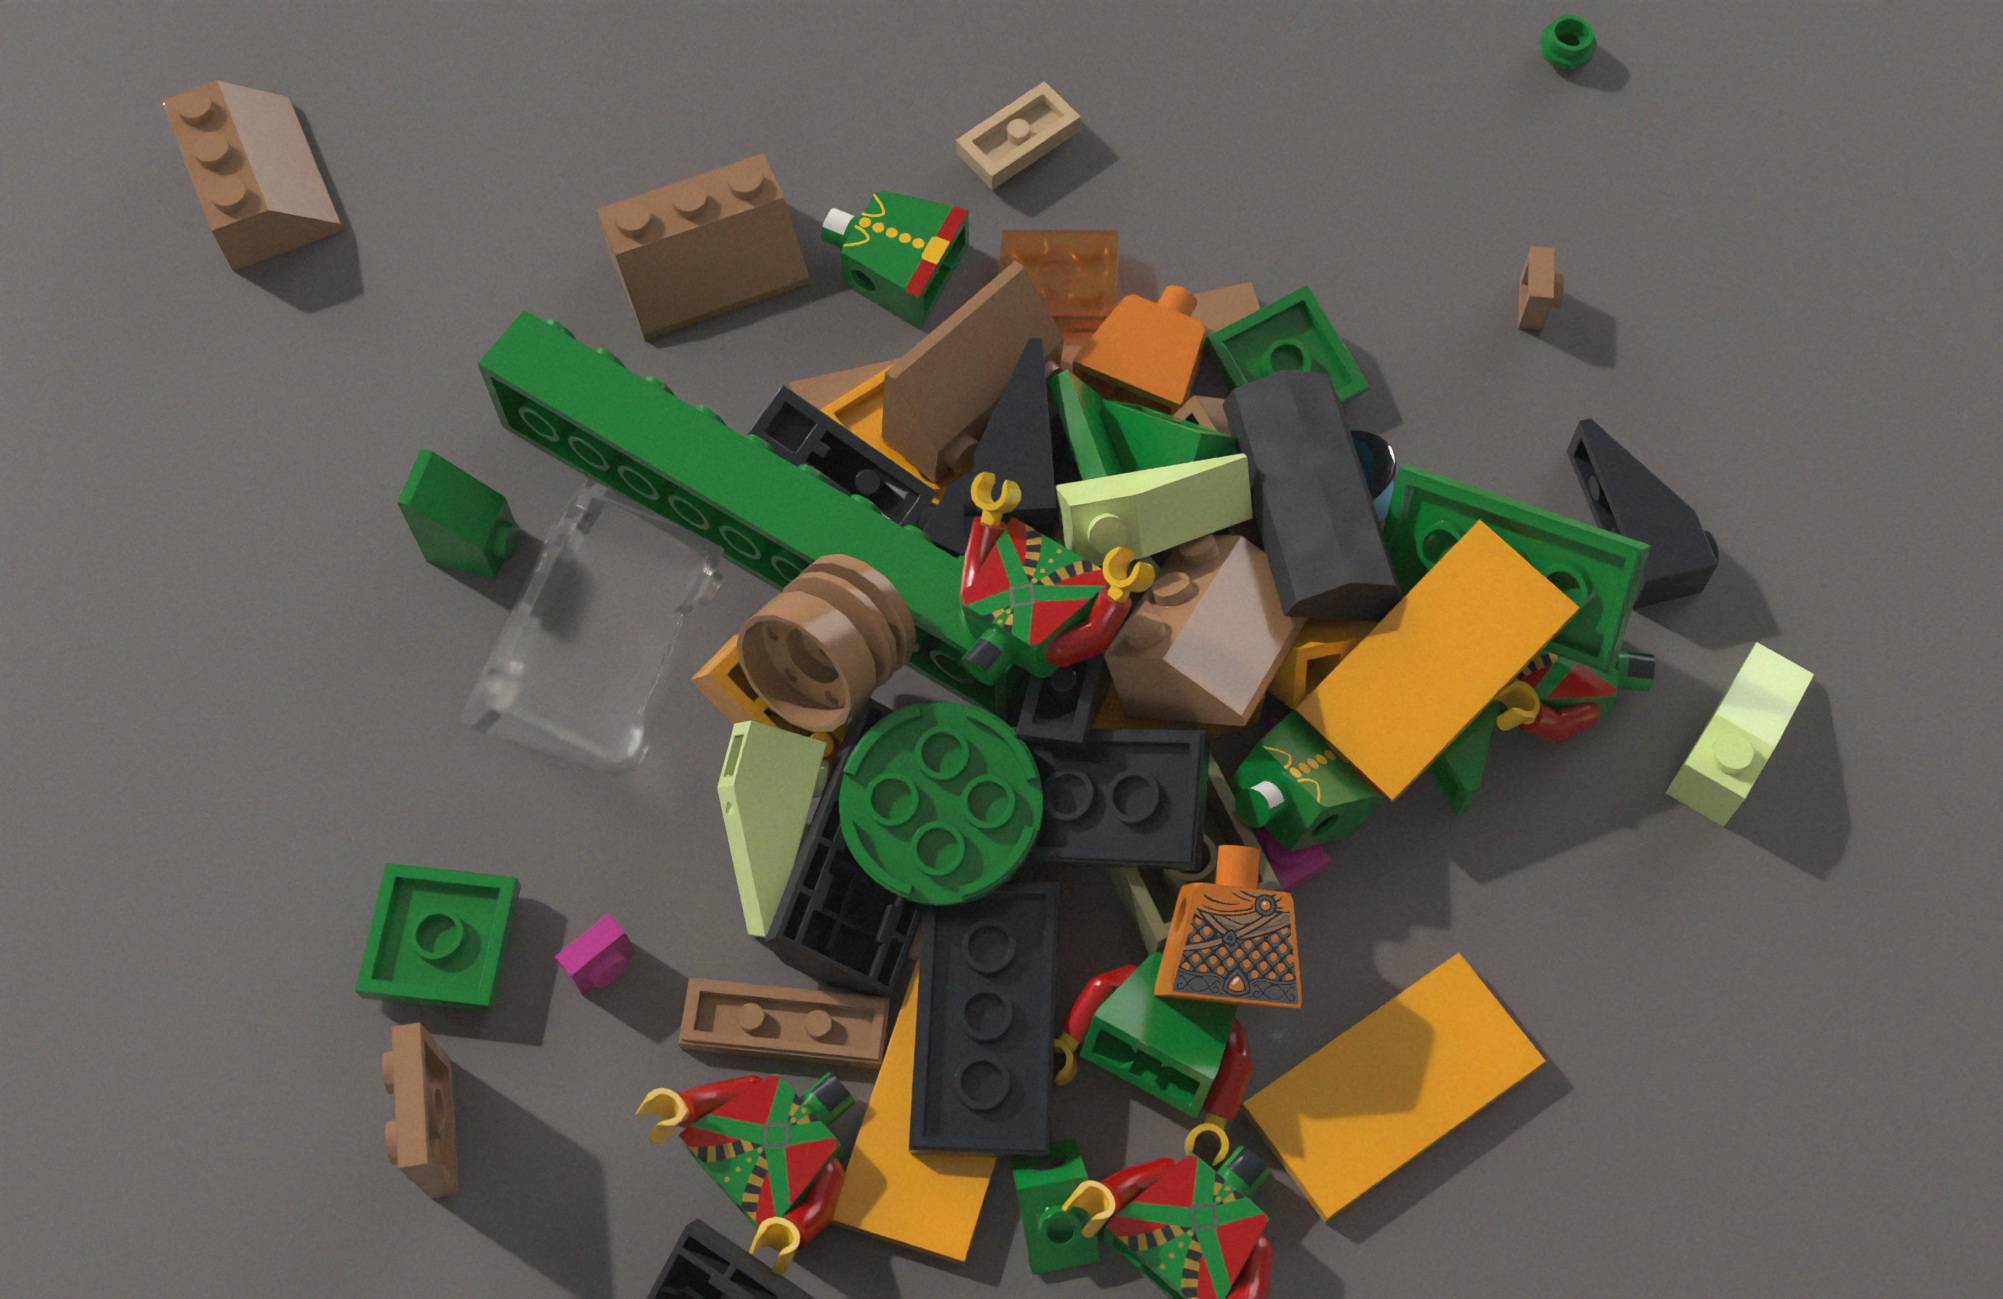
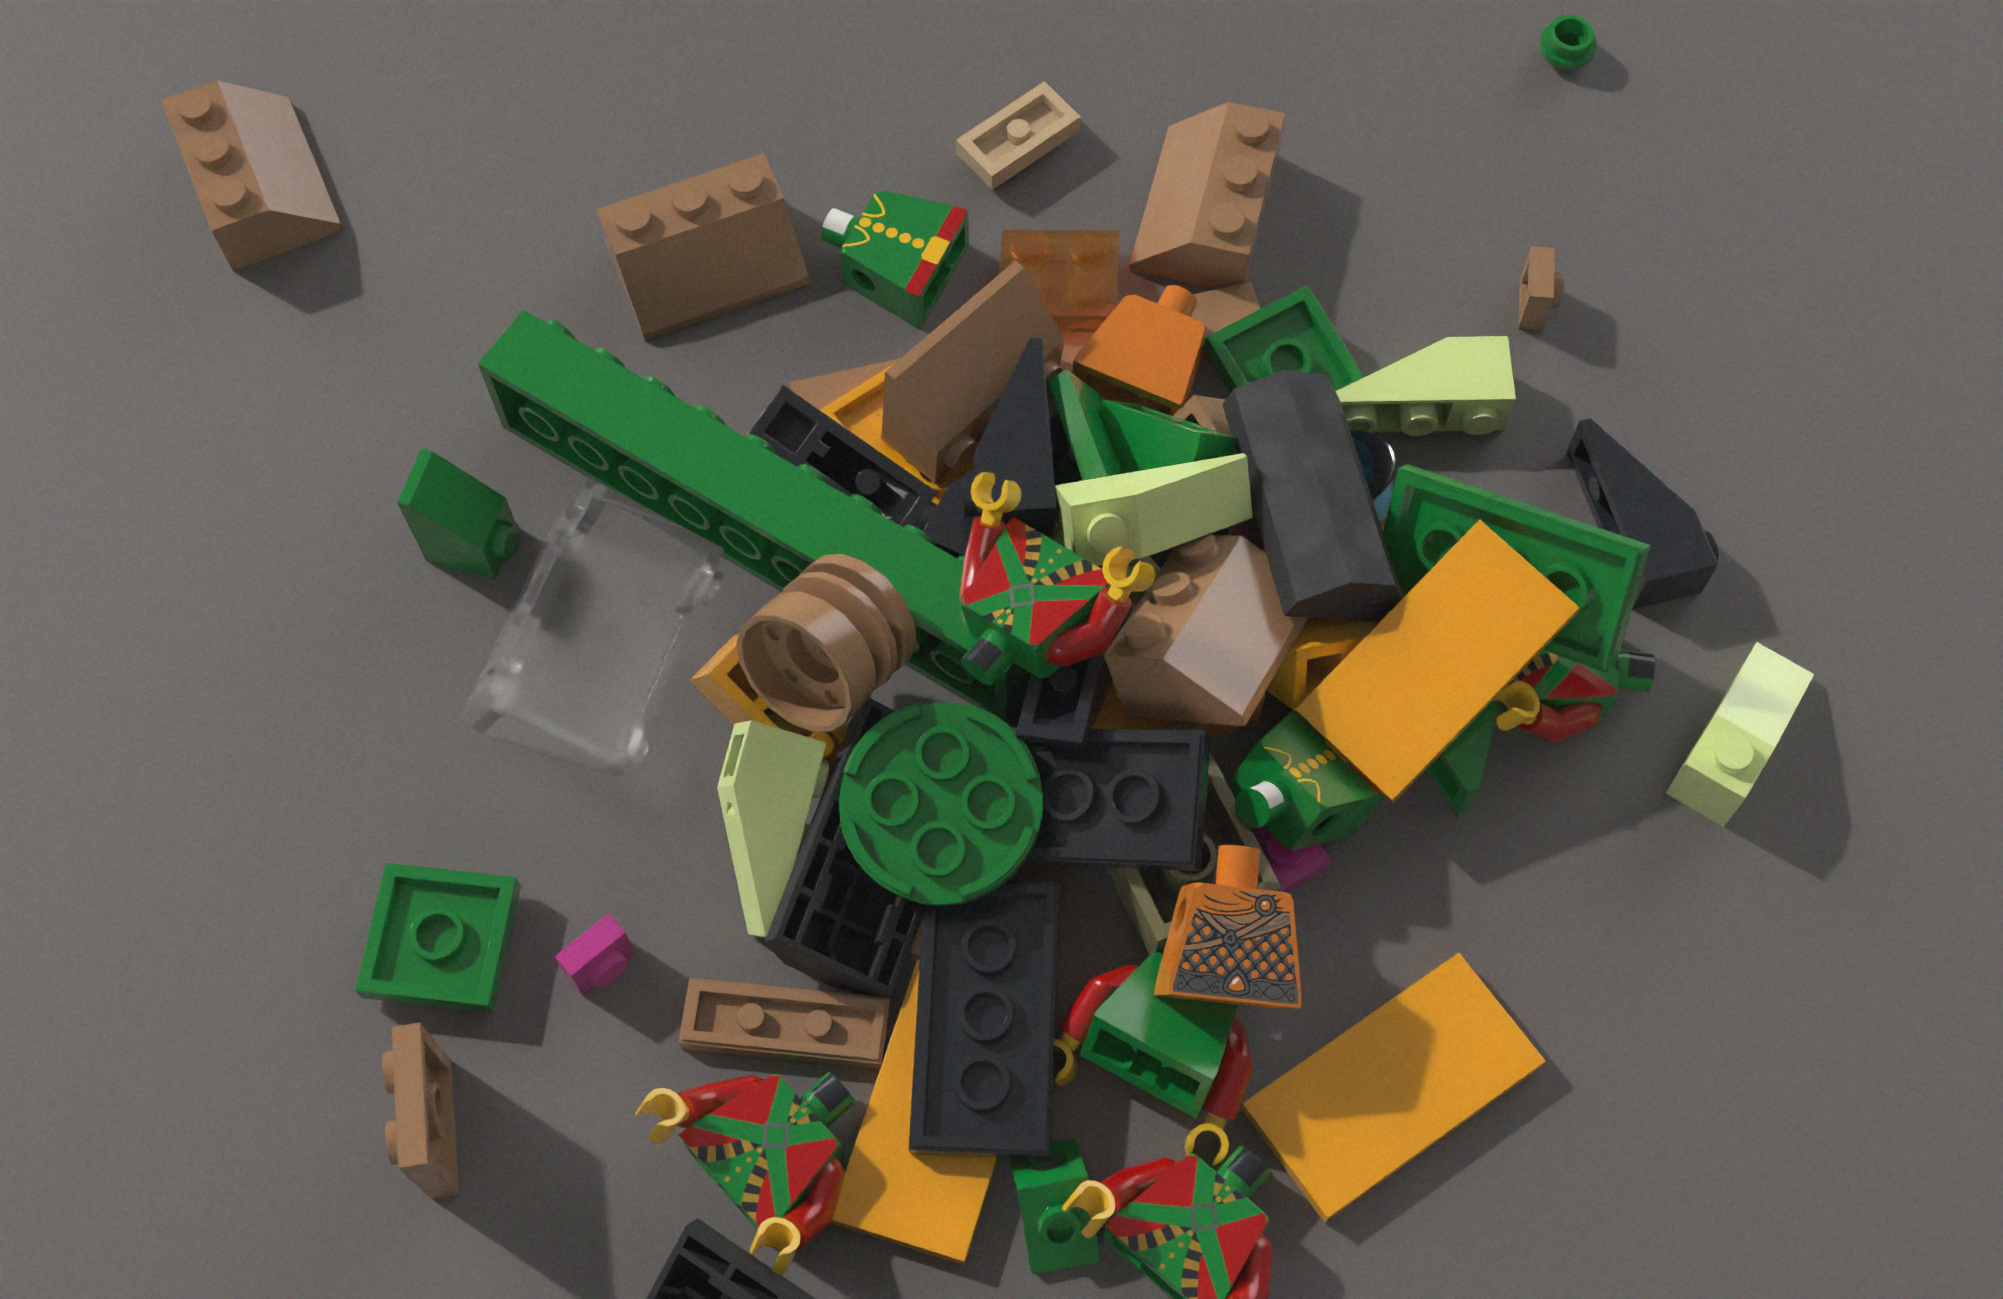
(1209, 196): none -> medium nougat slope
(1441, 388): none -> yellowish green slope

